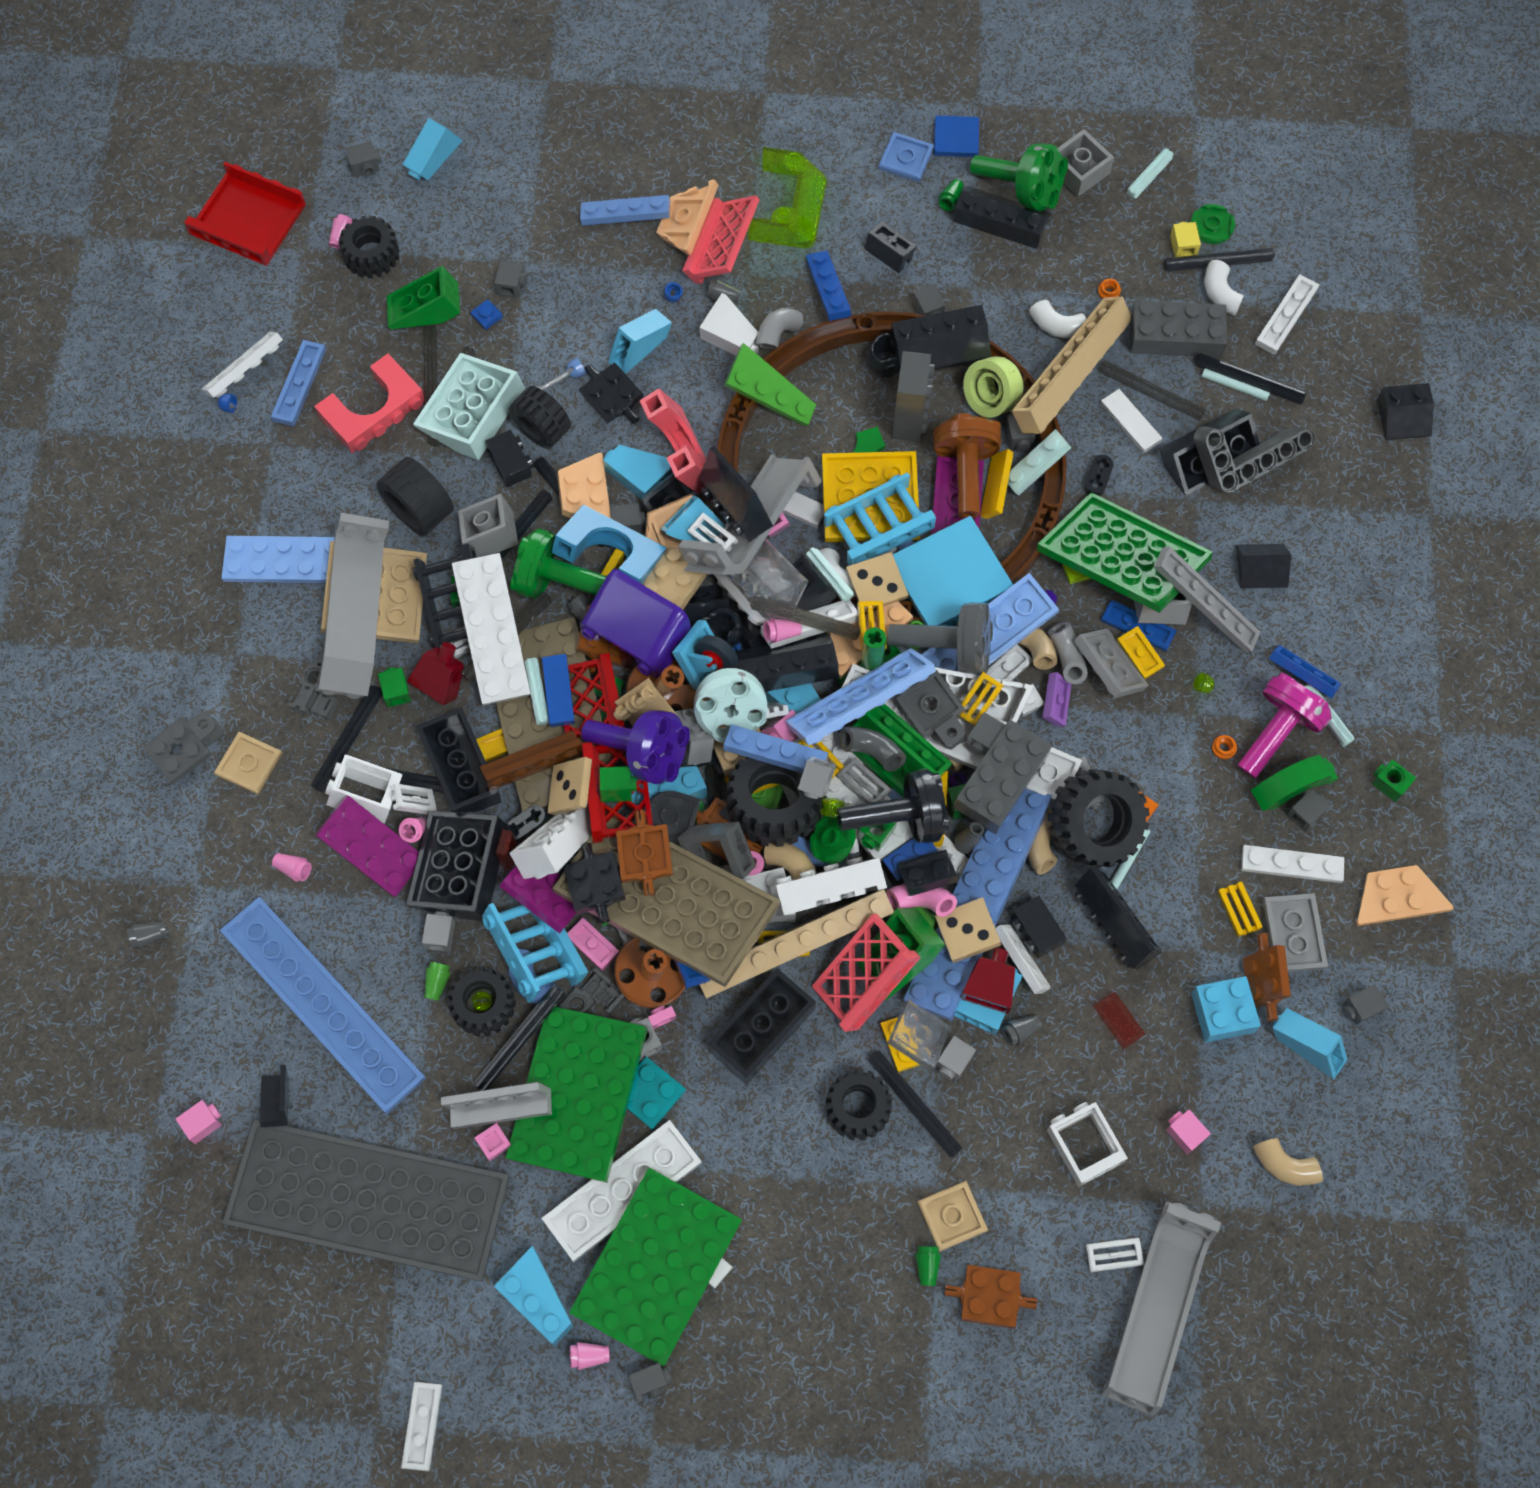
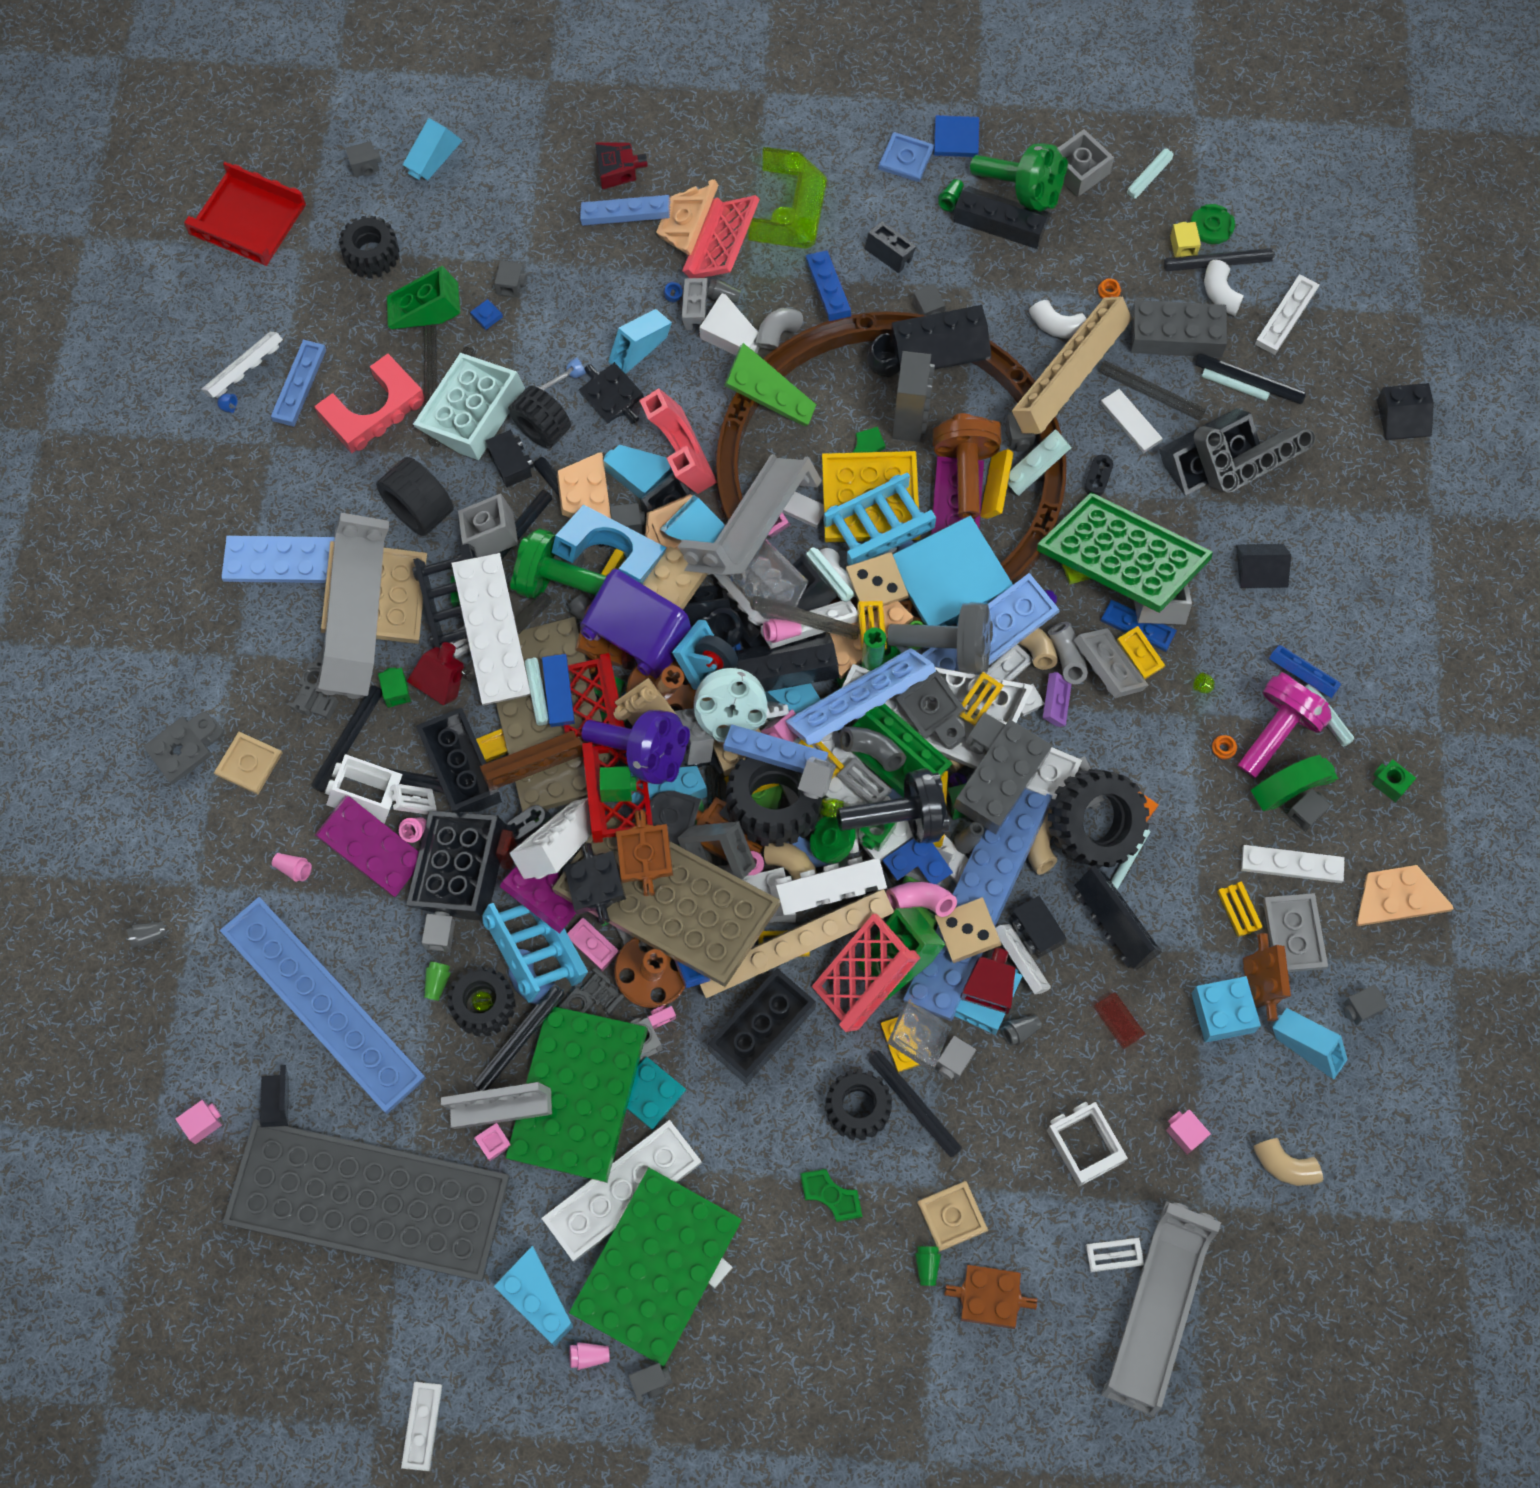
(337, 226): bright pink cone -> none
(569, 786): tan tile -> none
(617, 163): none -> dark red torso
(694, 301): none -> light grey hinge
(697, 524): white tile -> none
(733, 496): black slope -> none
(820, 1188): none -> green tile
(927, 872): black plate -> none
(981, 390): yellowish green piece -> none
(1207, 599): light grey plate -> none

